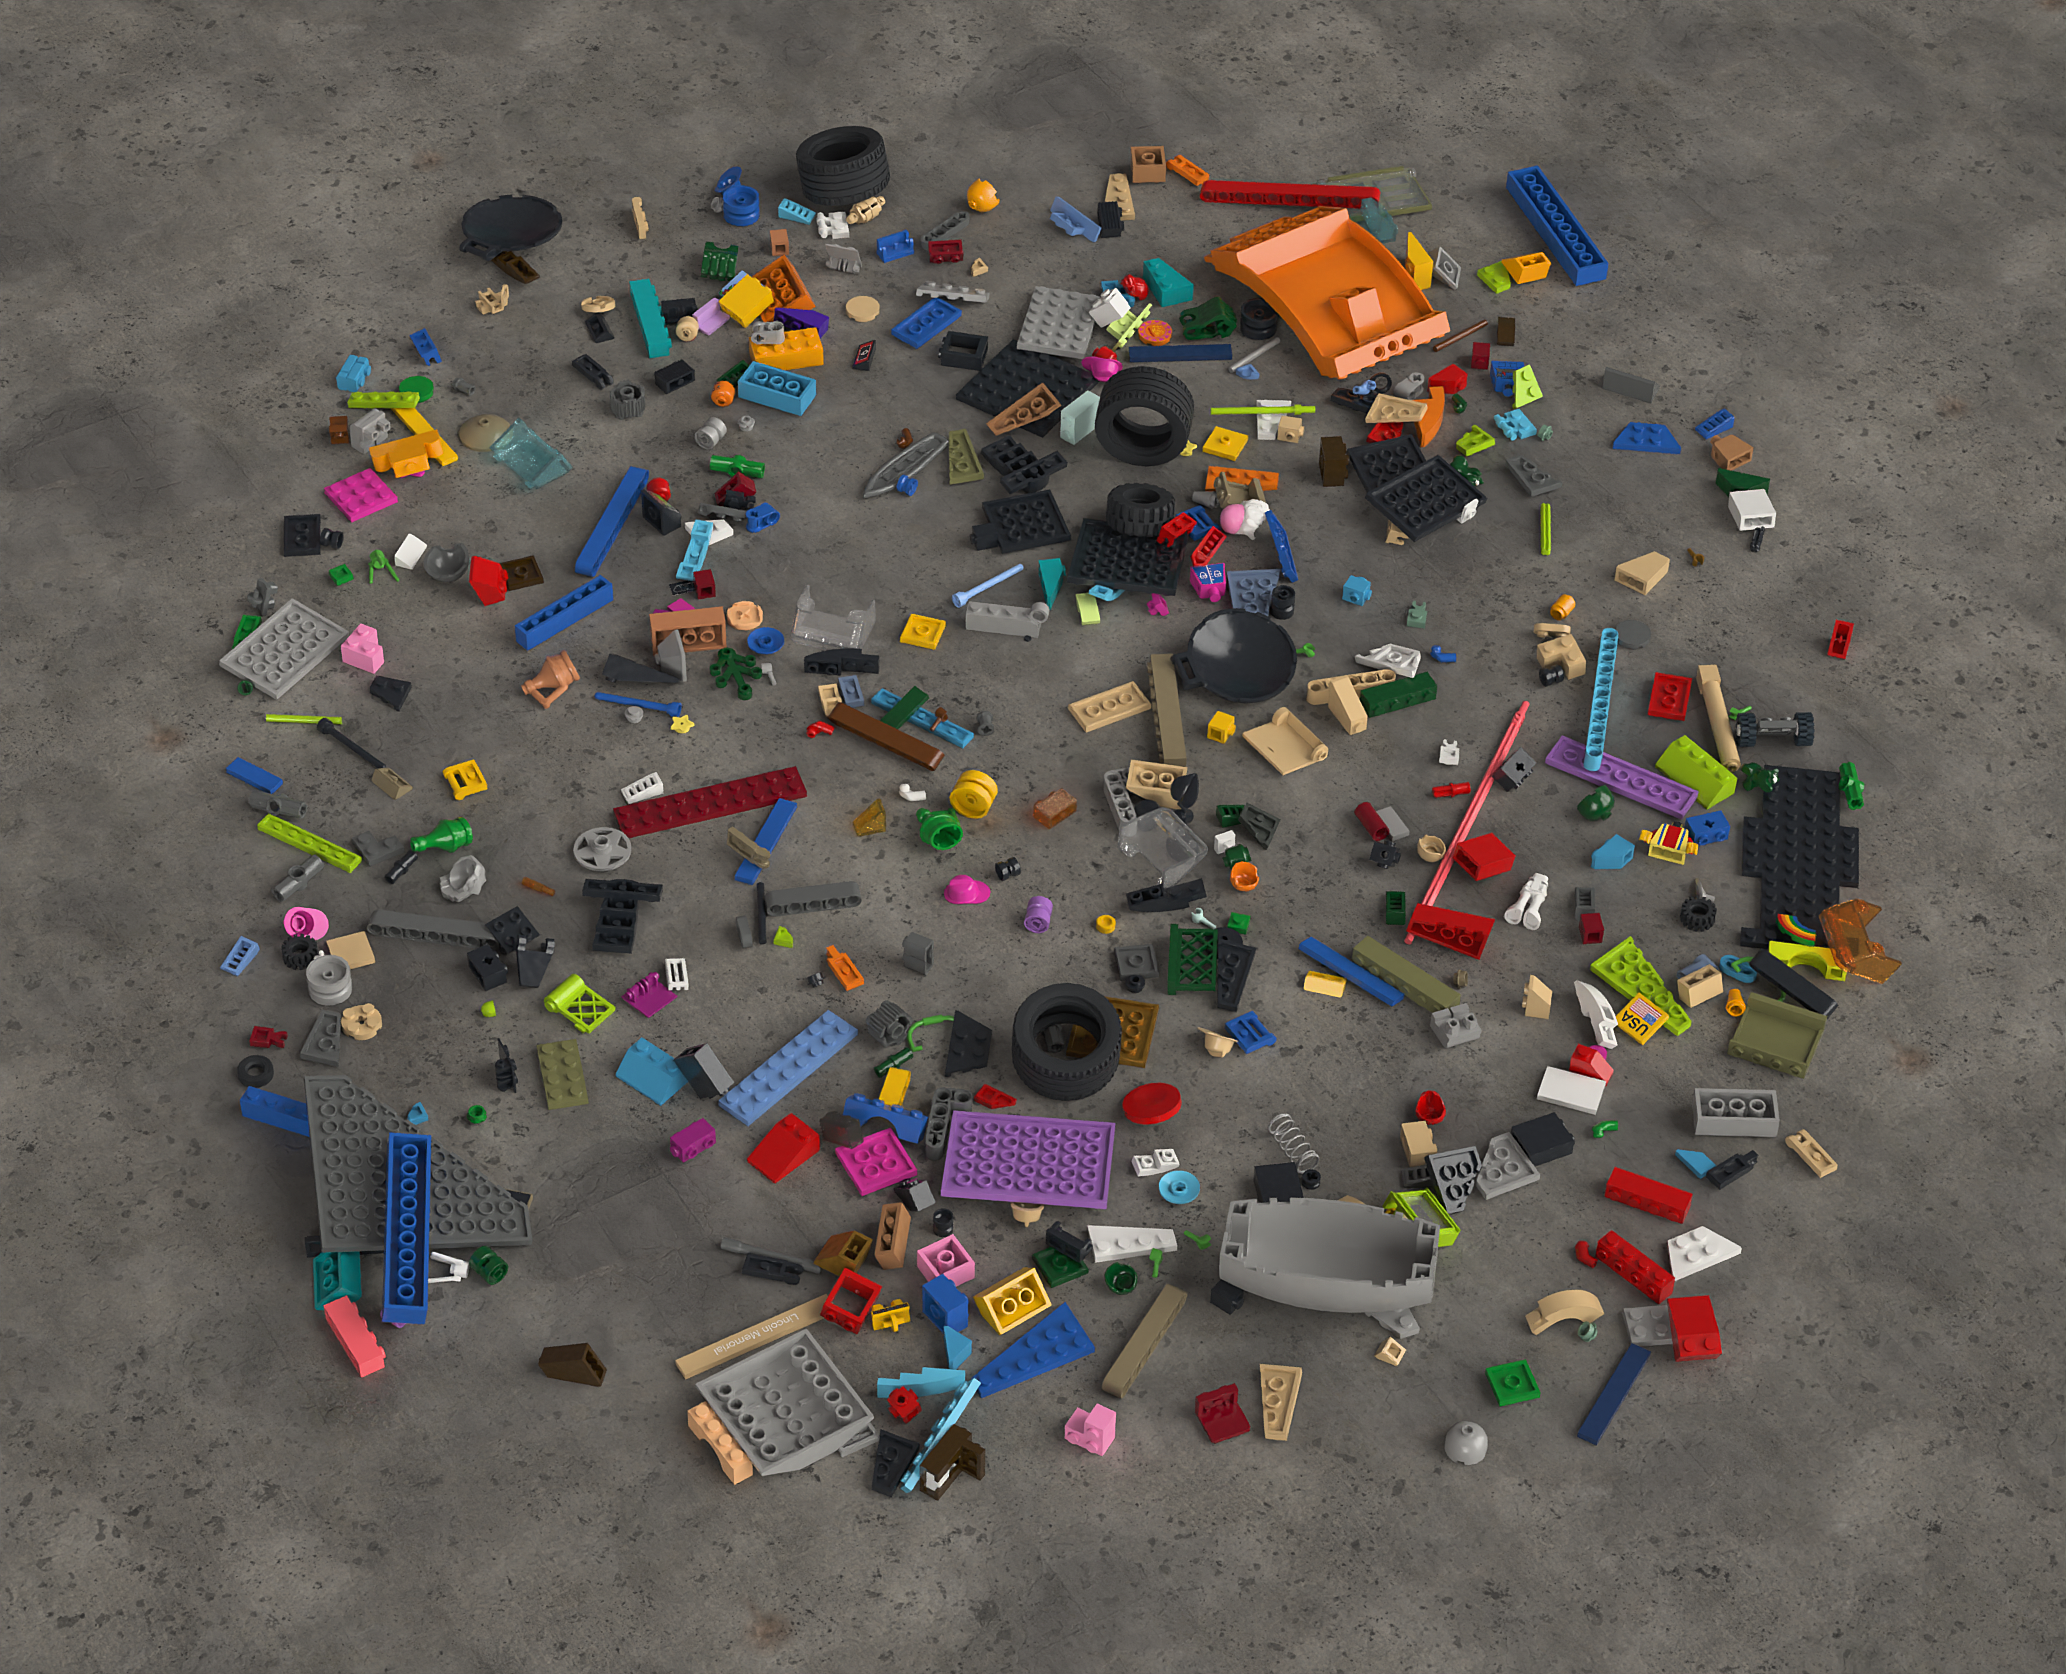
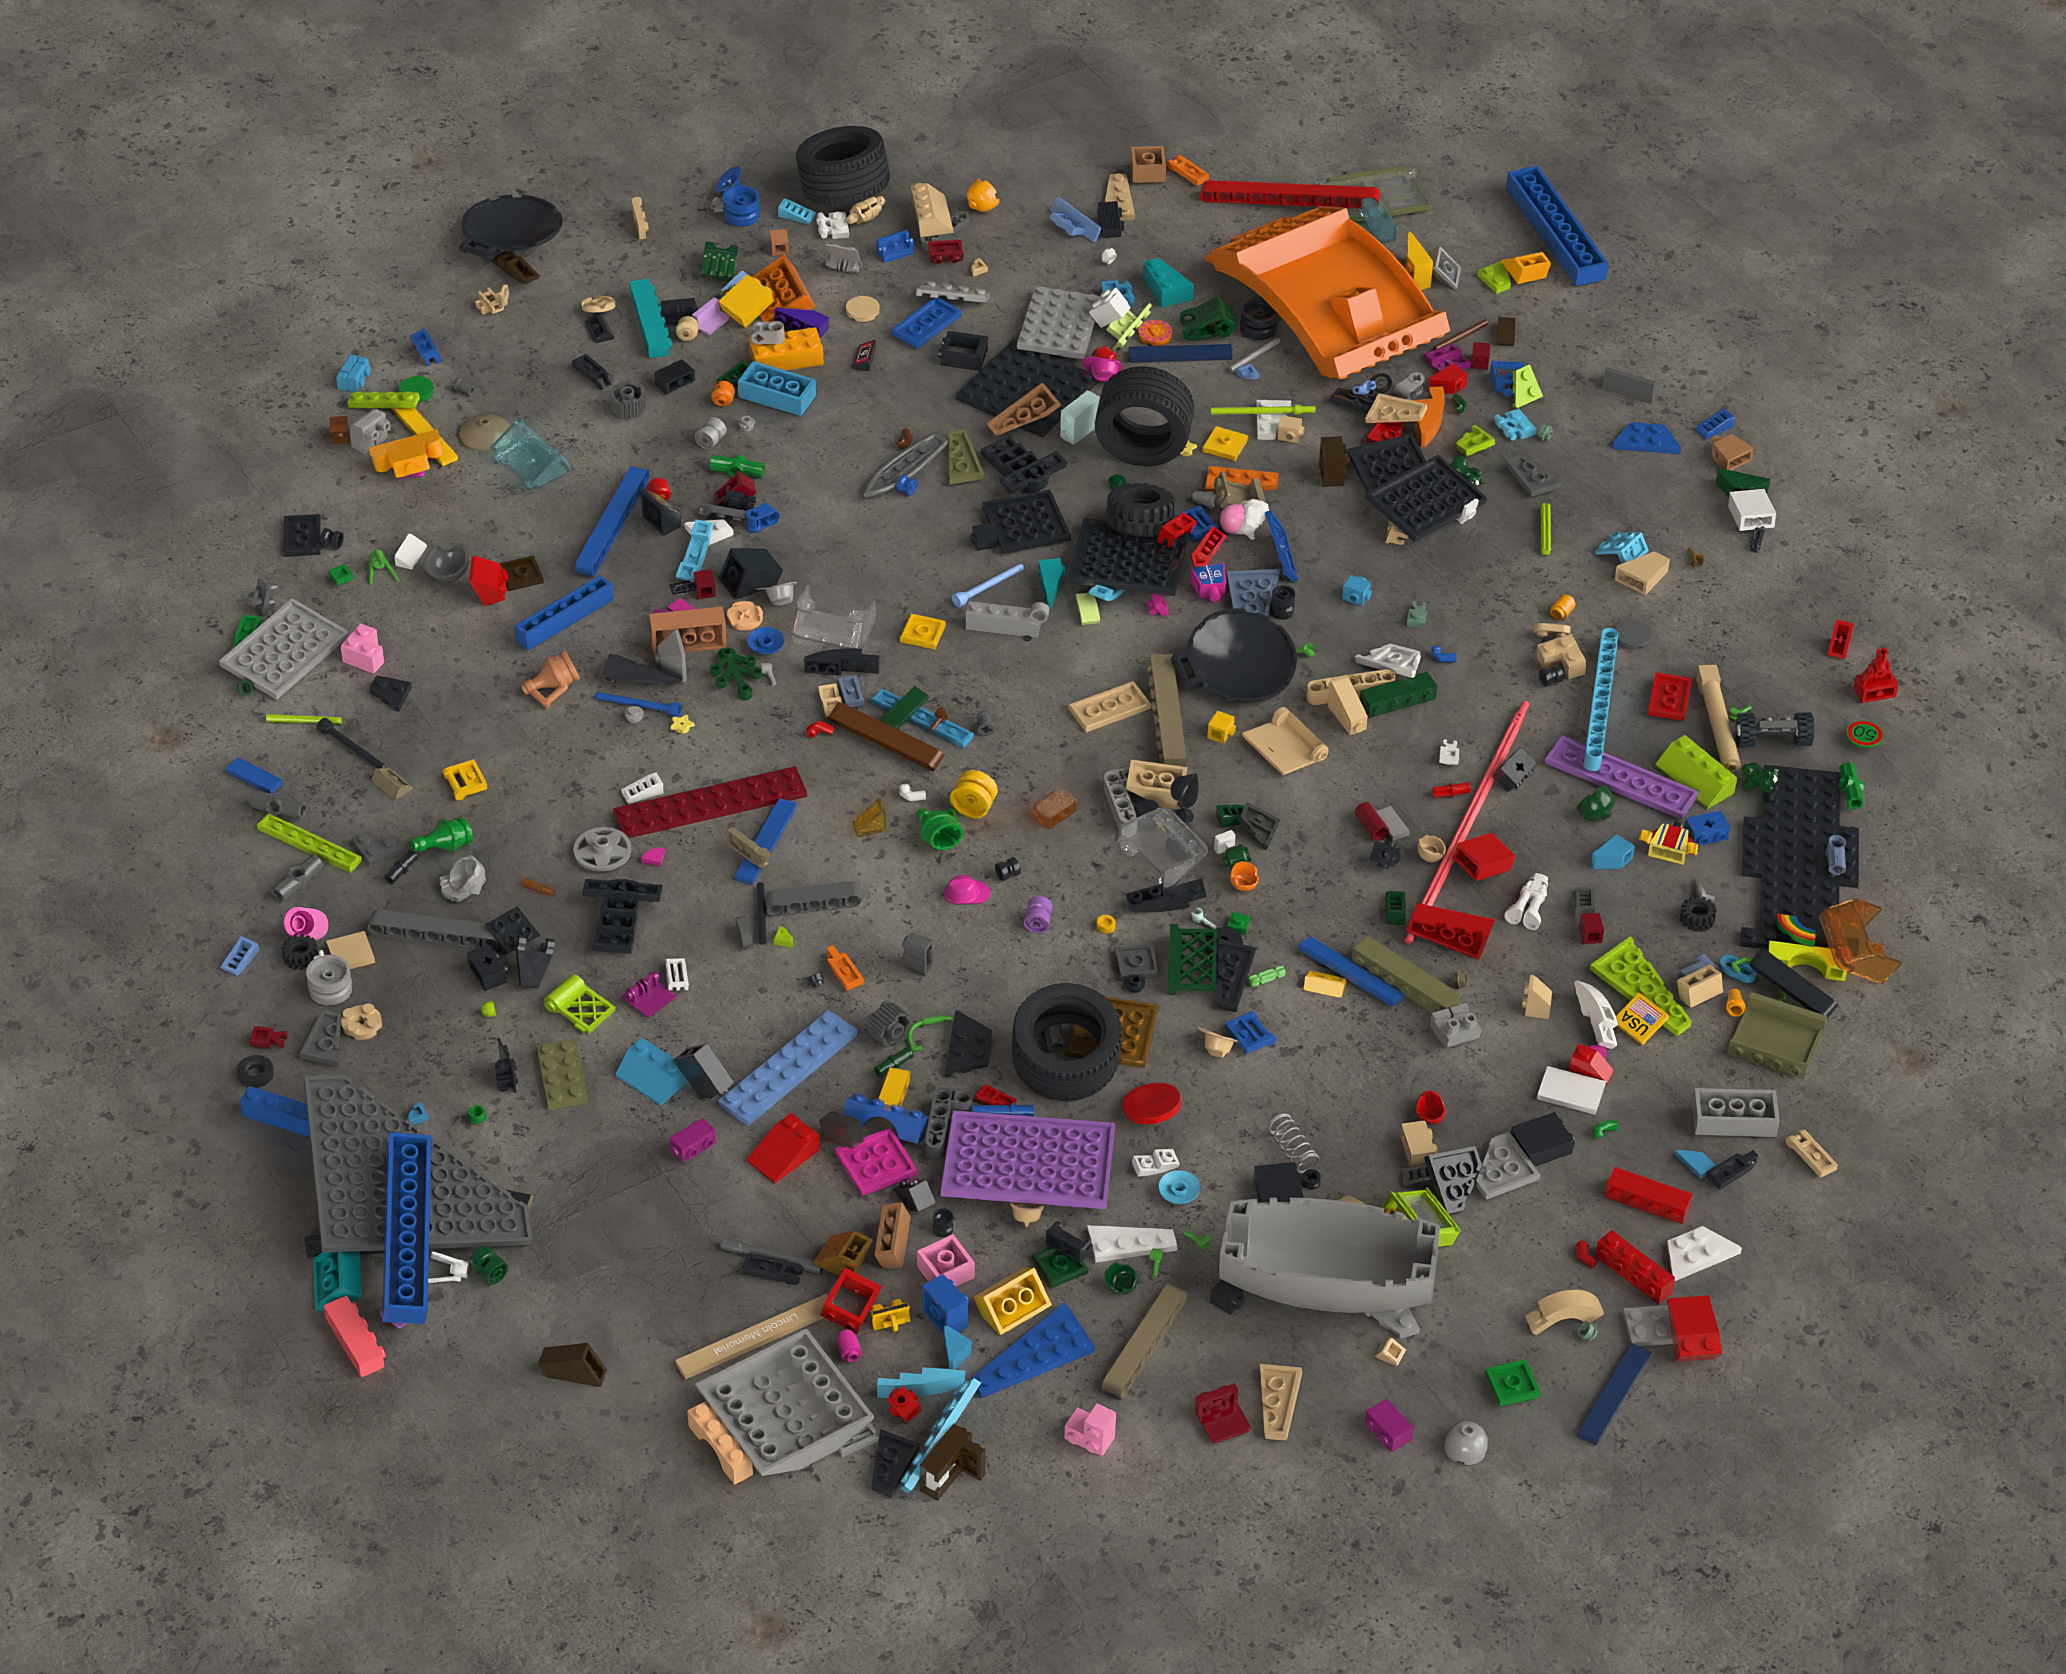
(360, 495): dark pink plate -> none
(653, 856): none -> dark pink tile
(748, 570): none -> black slope
(780, 594): none -> light grey piece
(848, 1346): none -> dark pink brick
(930, 210): none -> tan slope
(1013, 1109): none -> blue pin
(1108, 256): none -> white plate
(1116, 480): none -> dark green plate
(1135, 287): red hair -> none
(1266, 976): none -> bright green axle
(1388, 1425): none -> magenta brick
(1445, 356): none -> magenta slope
(1625, 545): none -> medium azure bracket
(1836, 855): none -> sand blue piece
(1864, 734): none -> piece
(1877, 680): none -> red brick

